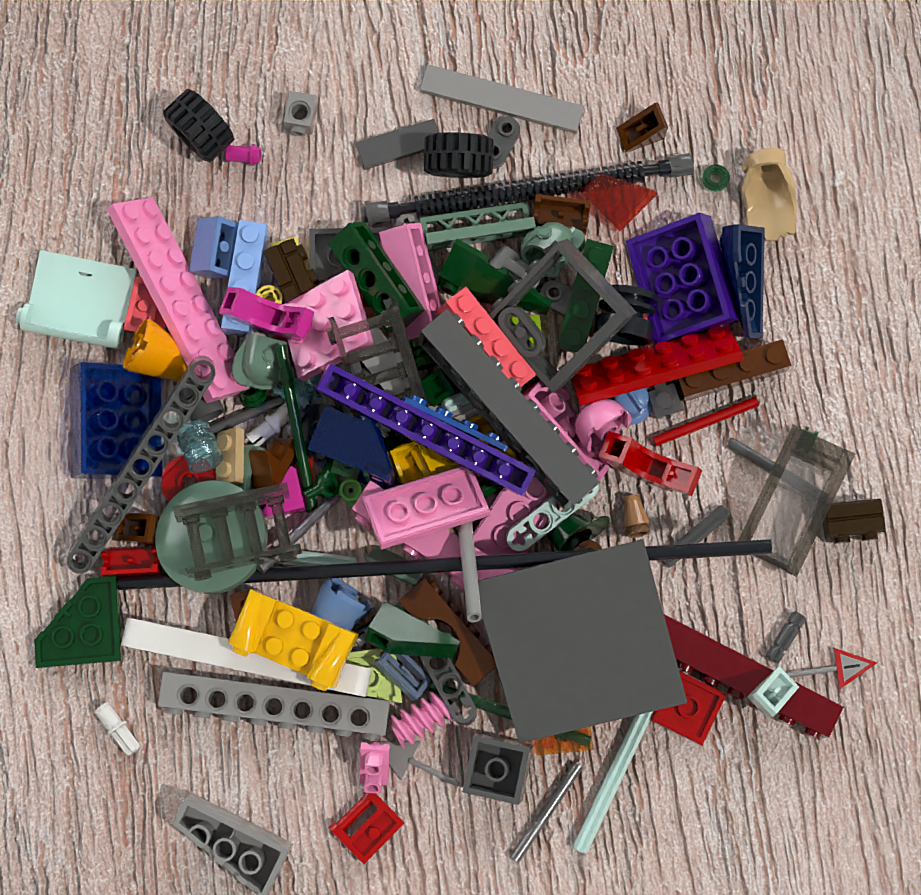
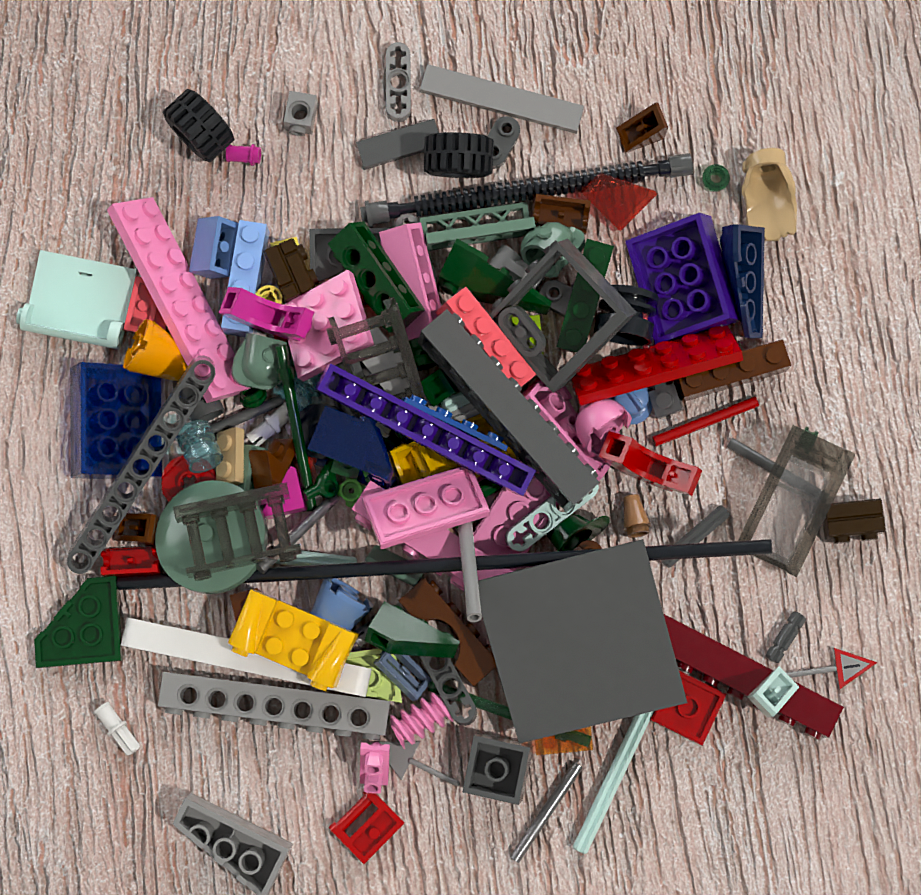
(391, 100): none -> light grey beam

